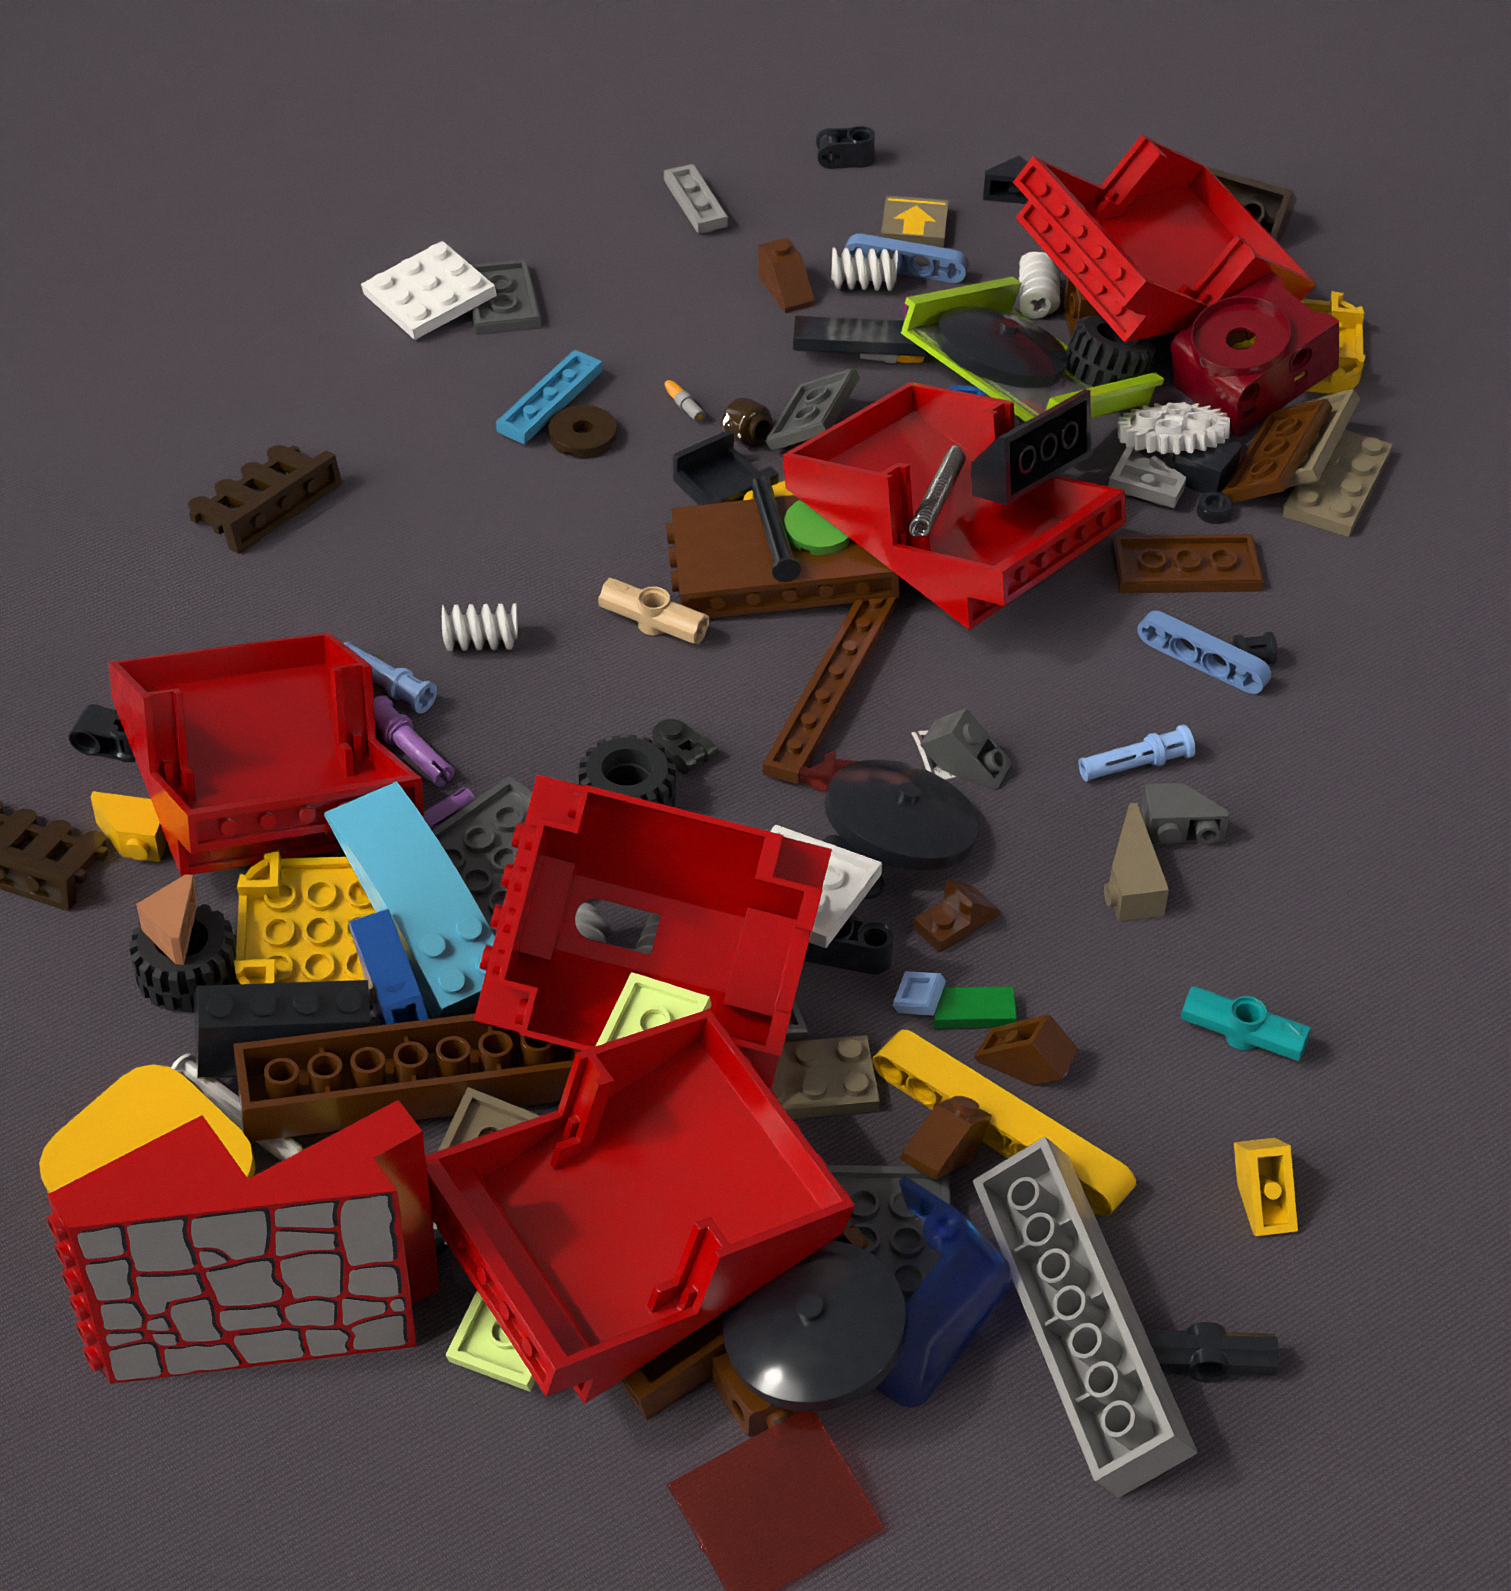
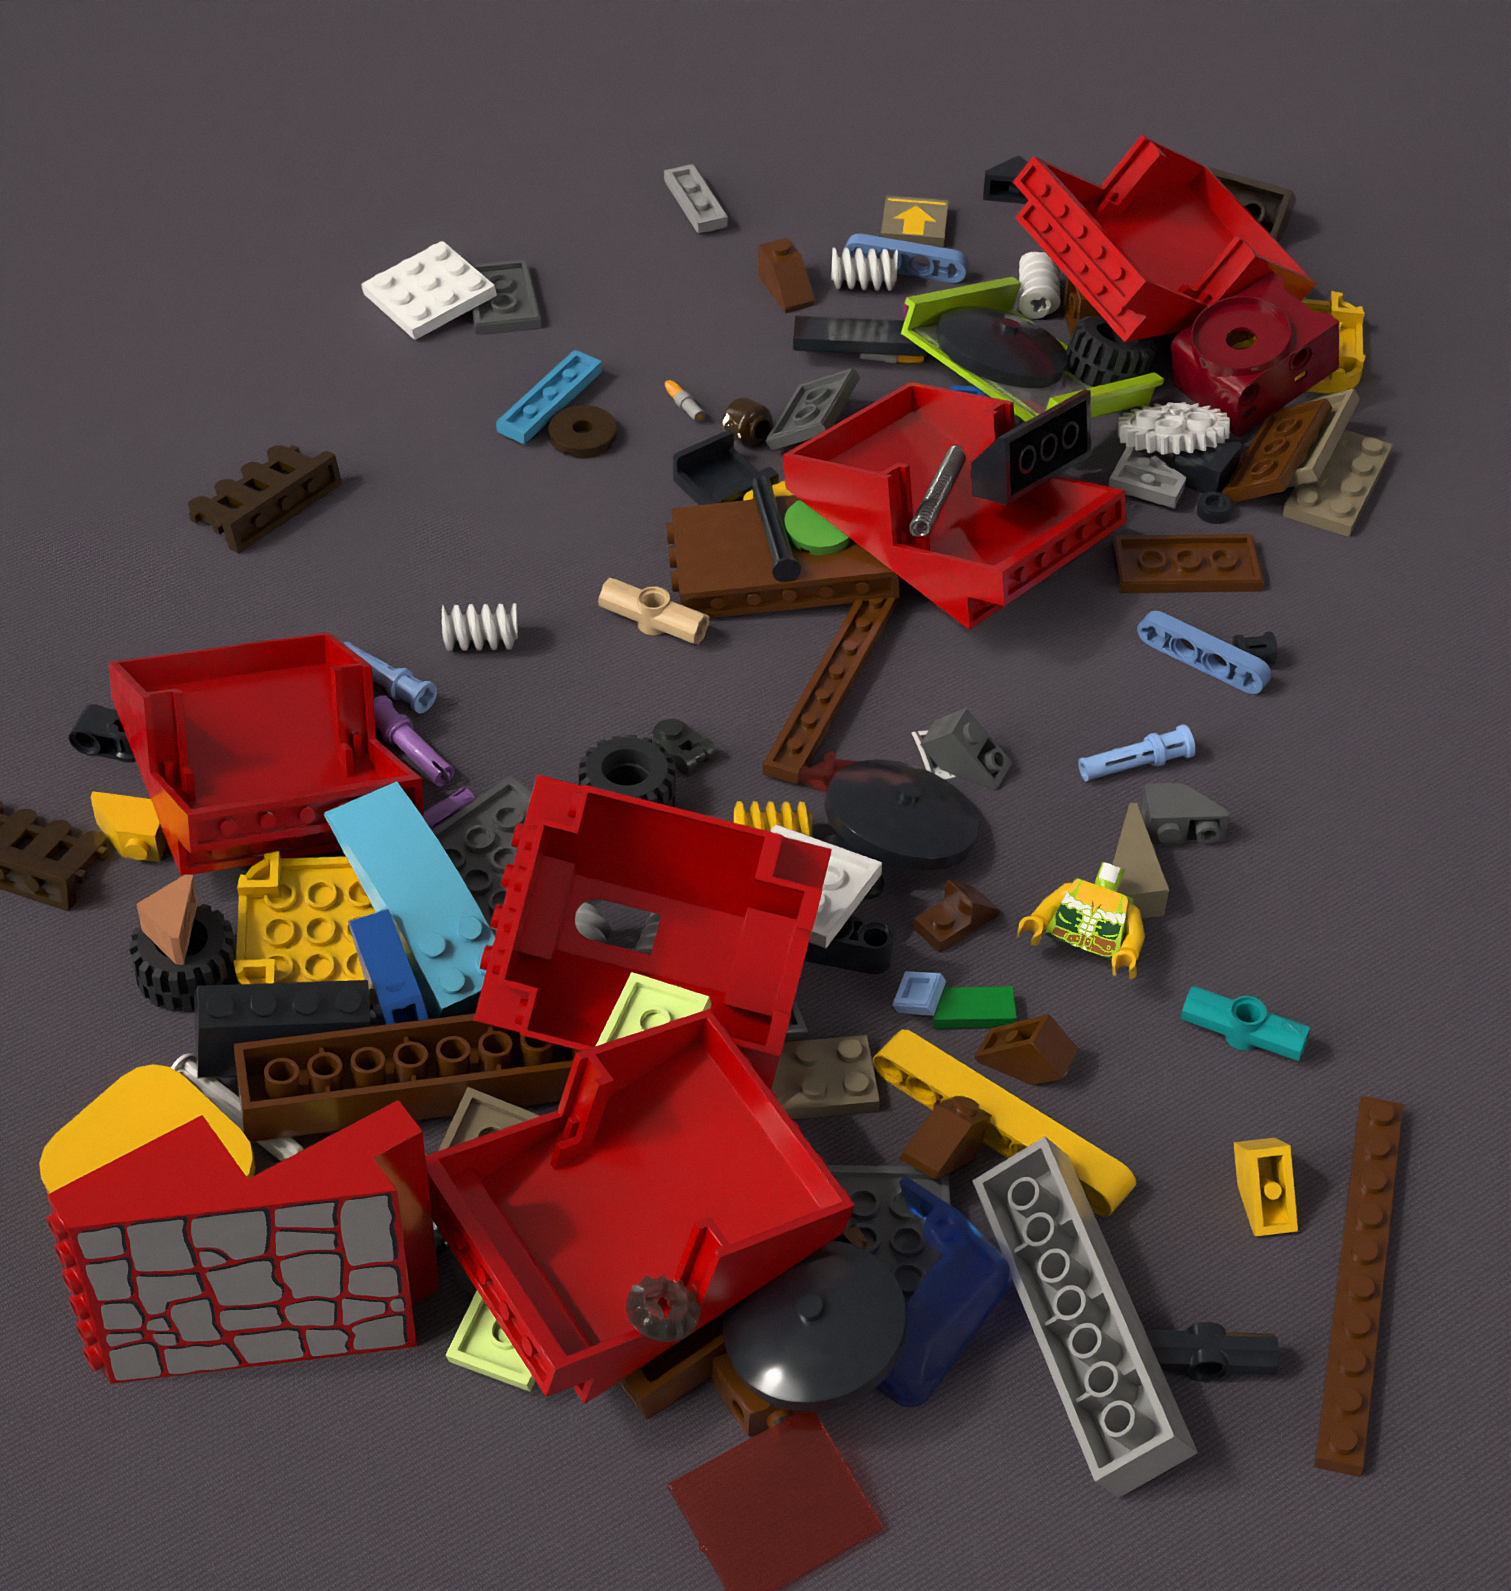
(648, 1315): none -> clear smoke gear
(798, 821): none -> yellow piece
(848, 148): black piece -> none
(1092, 919): none -> torso
(1359, 1288): none -> reddish brown plate

